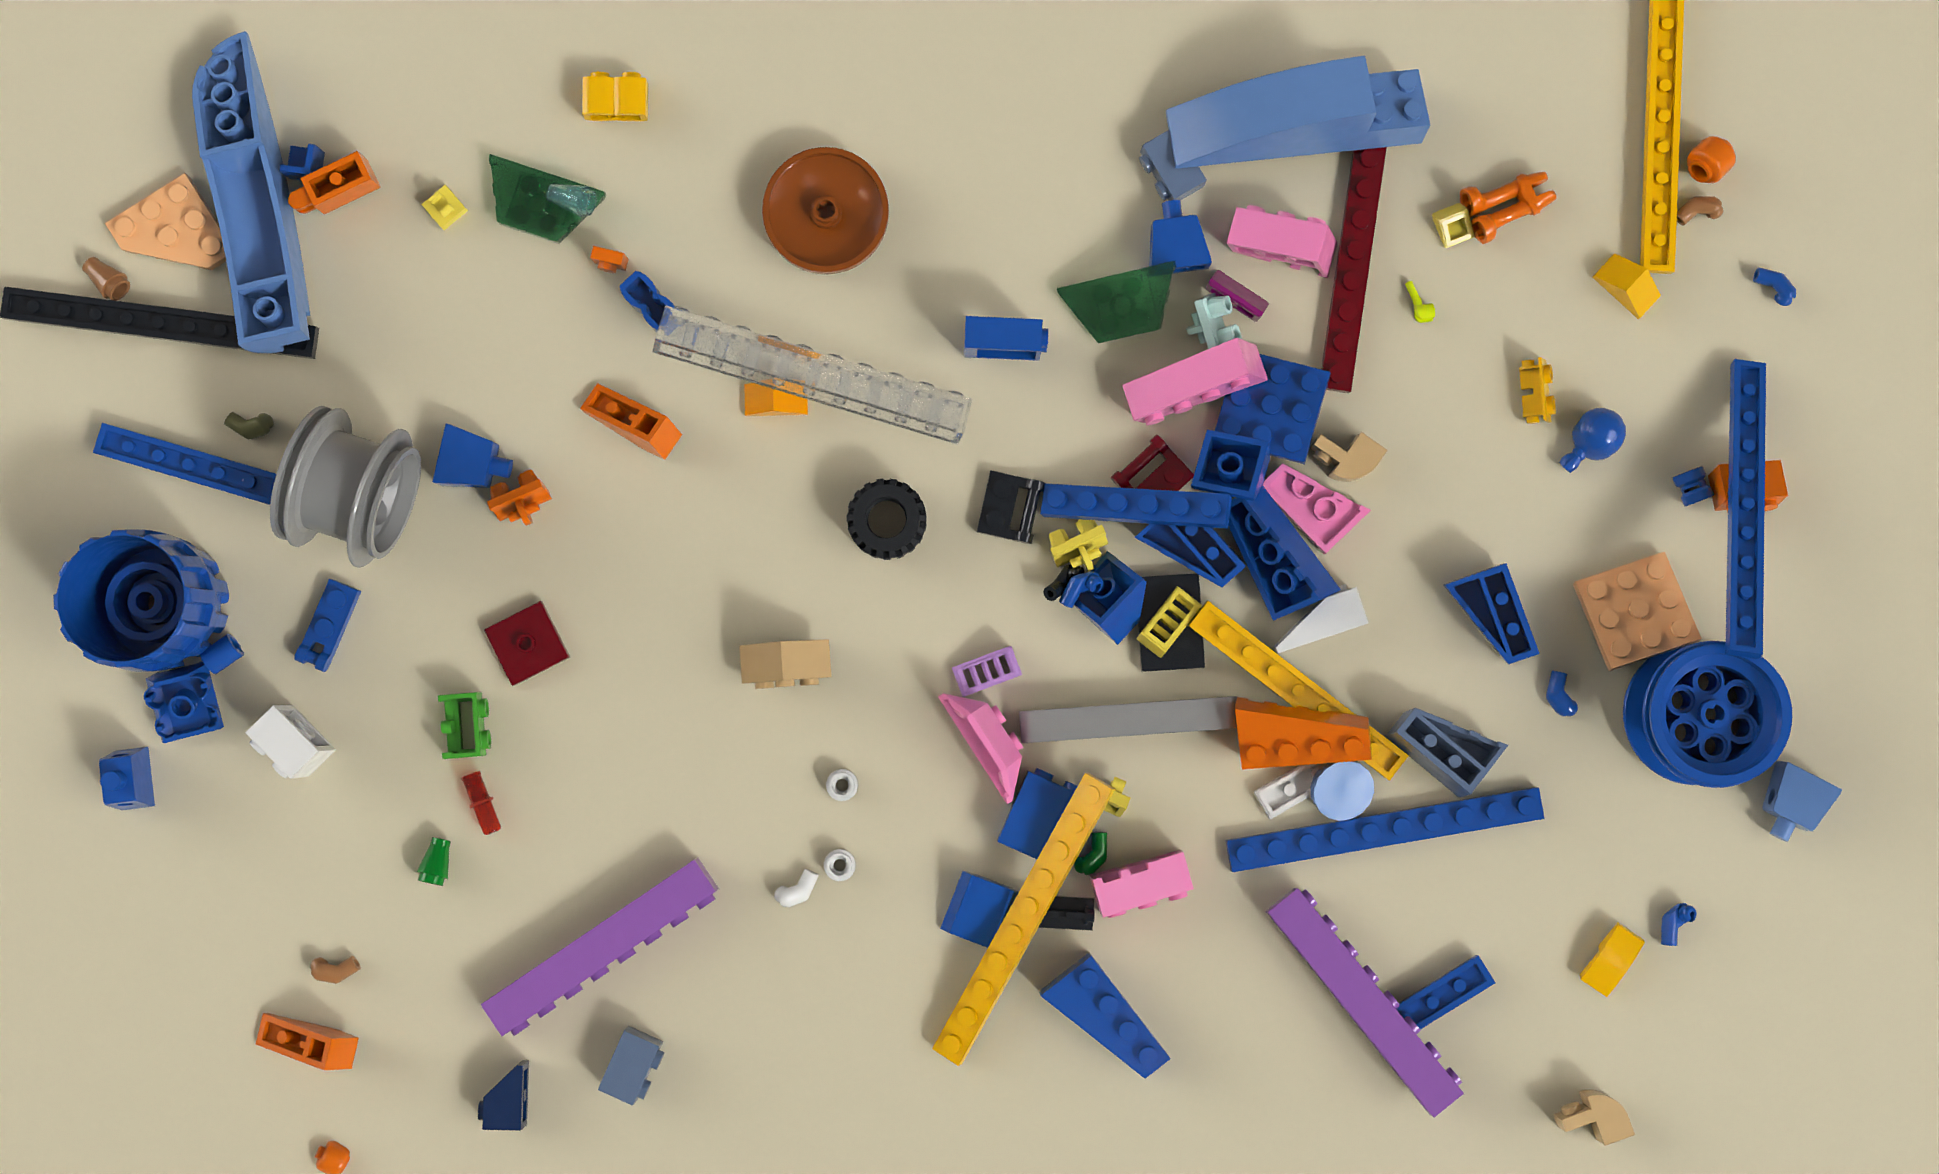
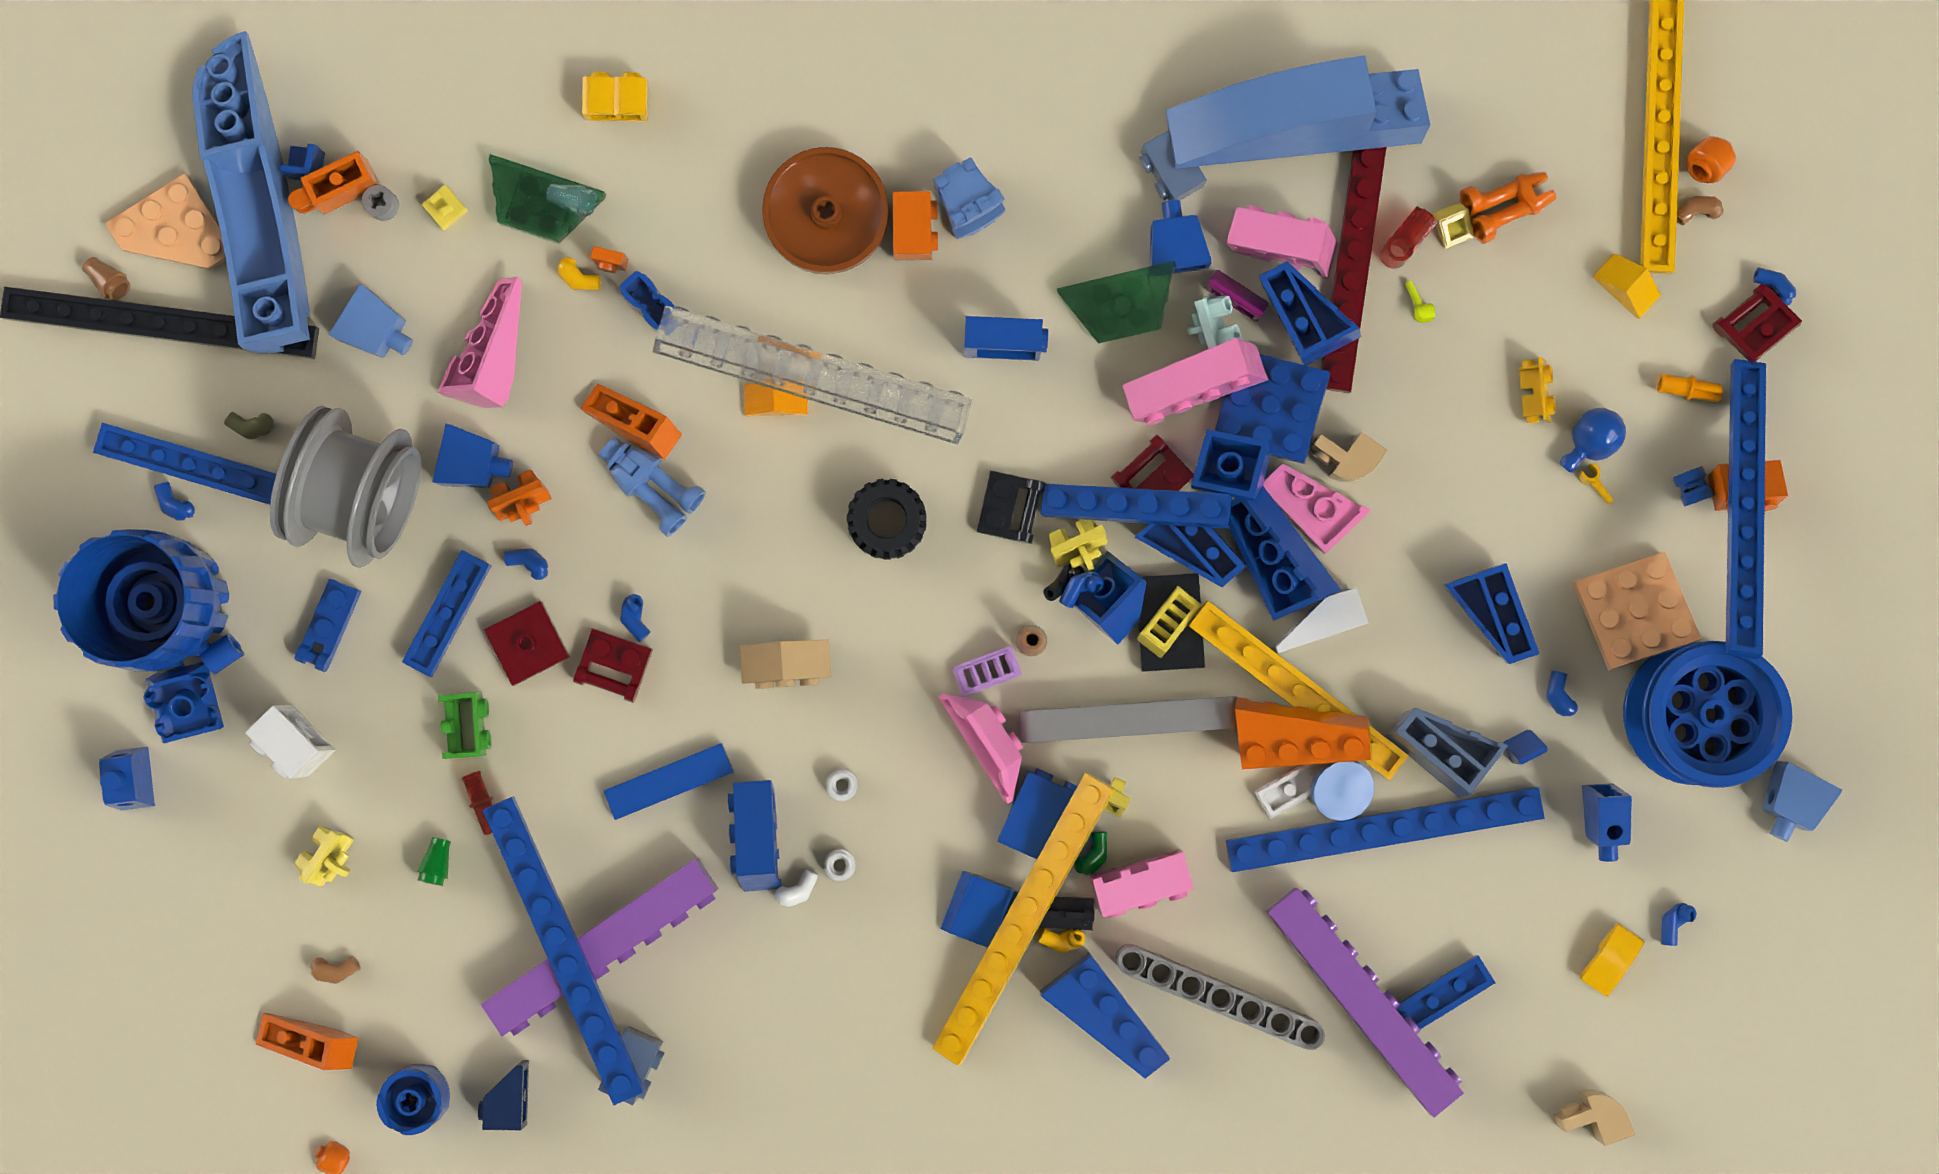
(172, 506): none -> blue arm
(327, 860): none -> light yellow hips
(371, 325): none -> medium blue torso
(386, 207): none -> light grey wheel
(413, 1117): none -> blue brick
(446, 613): none -> blue plate
(488, 361): none -> bright pink wedge
(530, 559): none -> blue arm
(563, 950): none -> blue plate
(574, 278): none -> yellow arm
(617, 655): none -> dark red plate
(631, 617): none -> blue arm
(632, 471): none -> medium blue piece
(668, 781): none -> blue tile
(754, 835): none -> blue wedge
(913, 225): none -> orange brick
(968, 198): none -> medium blue piece
(1029, 650): none -> medium nougat cone
(1062, 941): none -> yellow arm
(1231, 1007): none -> light grey beam
(1307, 316): none -> blue wedge
(1408, 237): none -> clear red piece
(1524, 747): none -> blue slope
(1595, 482): none -> yellow hand
(1607, 818): none -> blue torso
(1689, 388): none -> light orange axle
(1762, 332): none -> dark red plate

